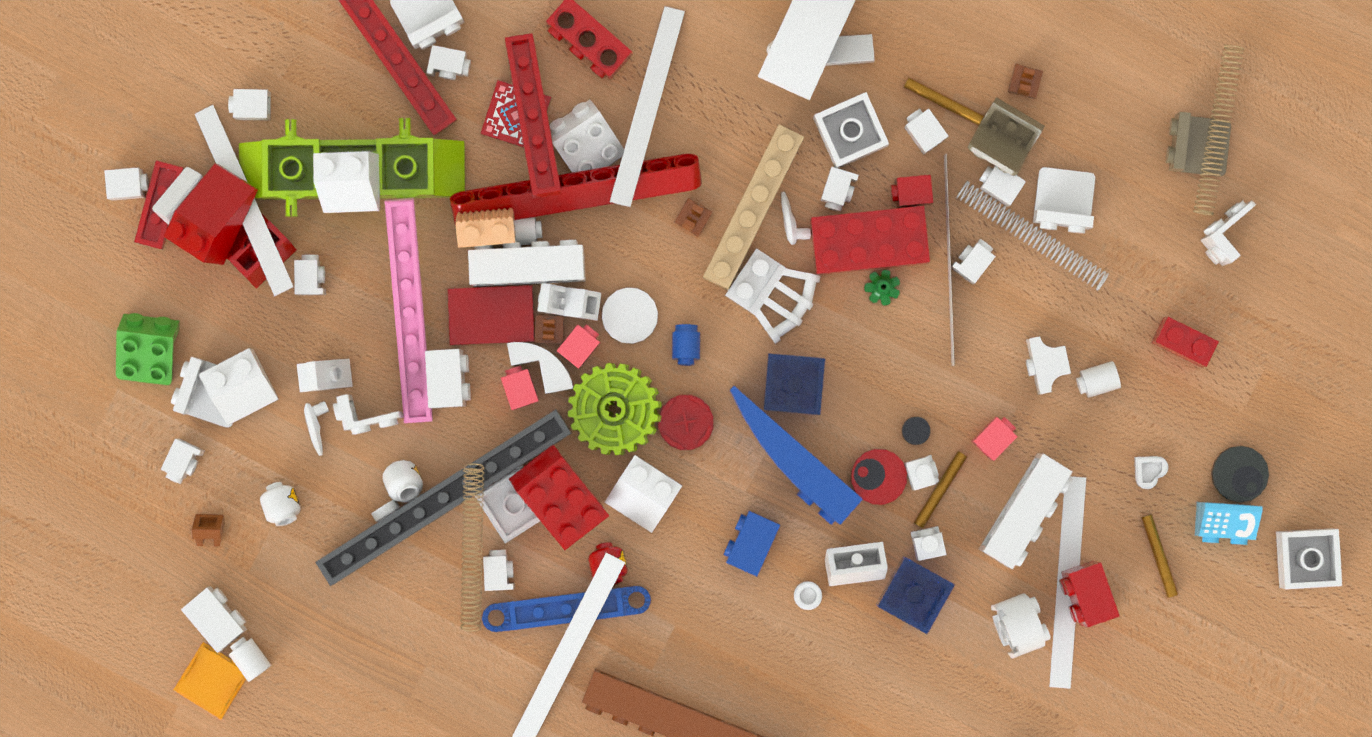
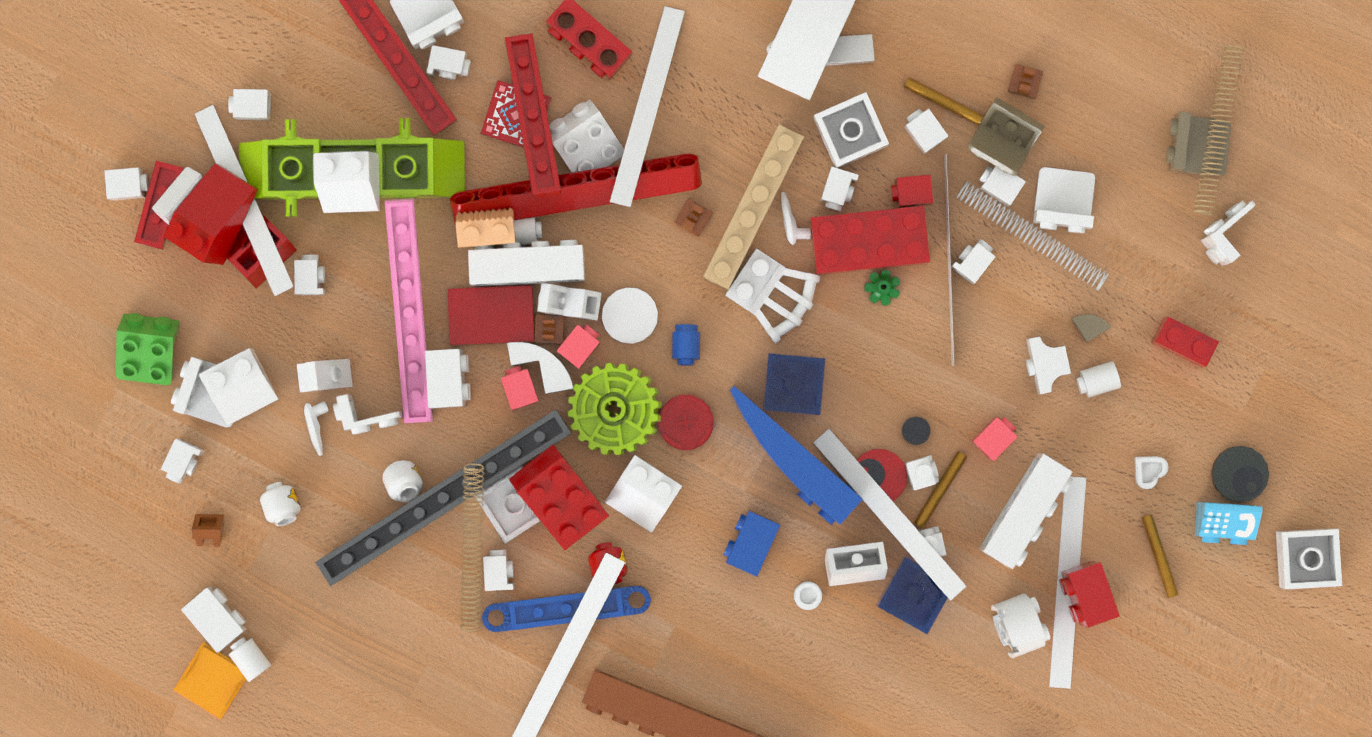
(385, 510): white tile -> none
(890, 514): none -> white sticker
(1090, 326): none -> dark tan tile

